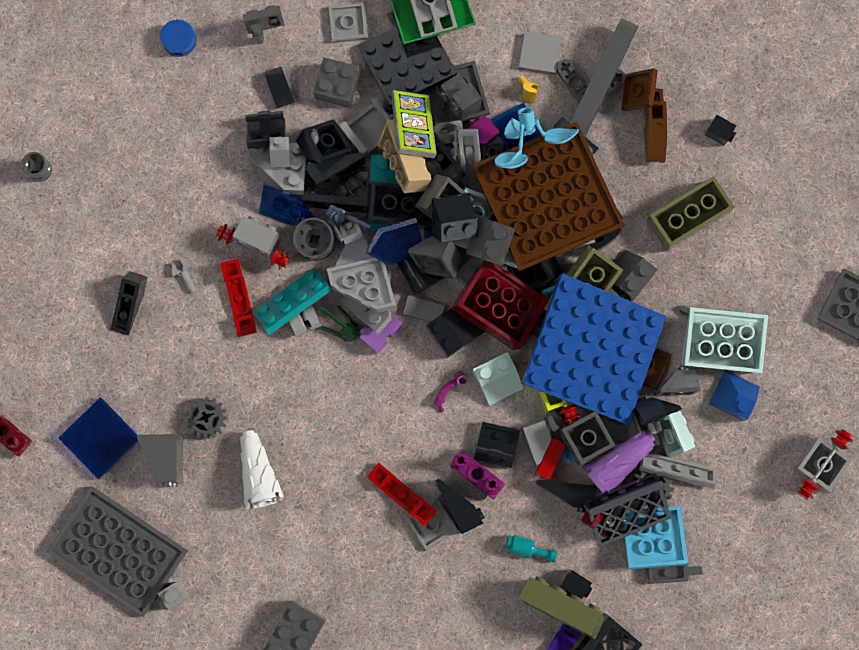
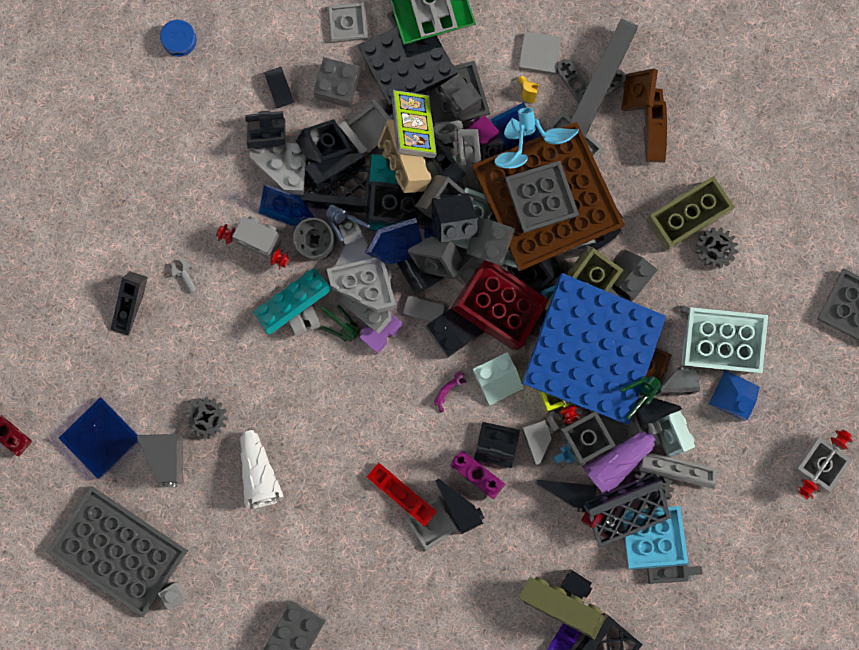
(36, 166): dark grey wheel -> none
(238, 297): red slope -> none
(263, 20): dark grey plate -> none
(279, 152): light grey brick -> none
(526, 548): teal piece -> none
(541, 197): none -> dark grey plate
(550, 459): red slope -> none
(648, 388): none -> dark green plant
(717, 255): none -> dark grey gear
(721, 130): black brick -> none

